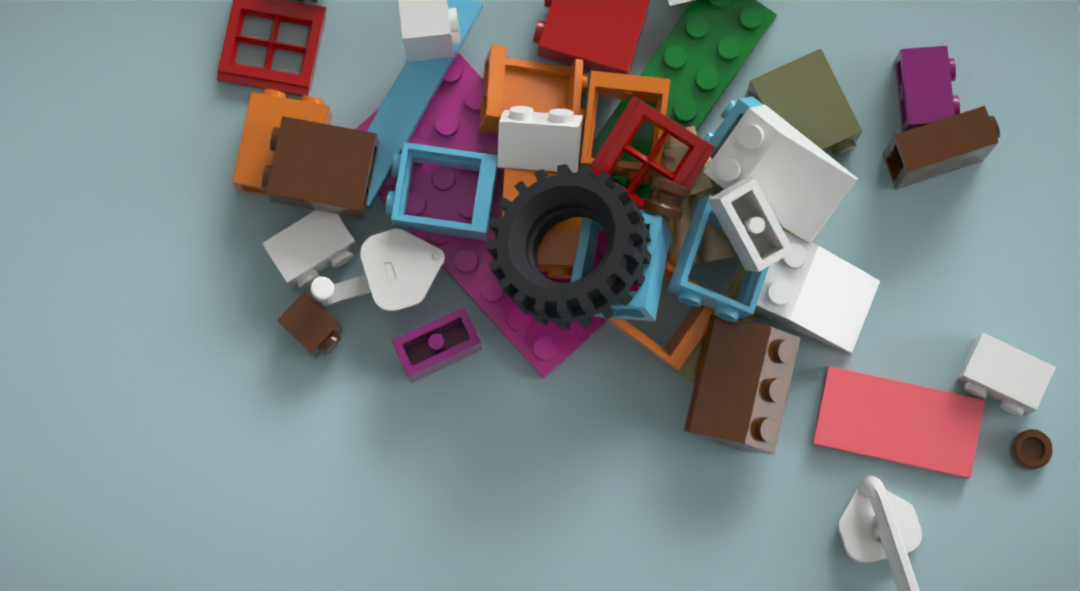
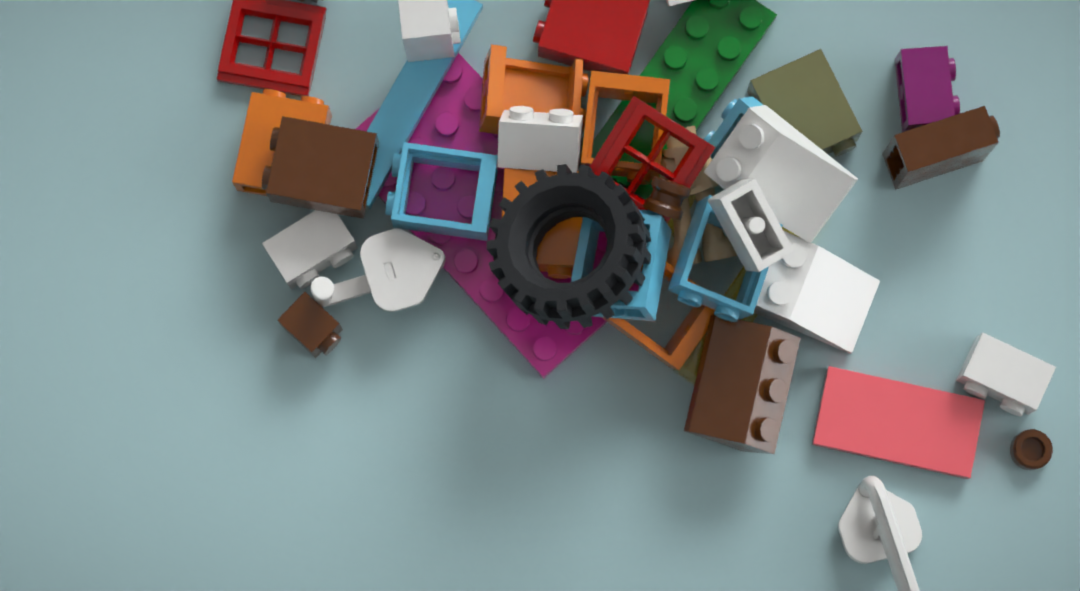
(437, 344): magenta brick -> none

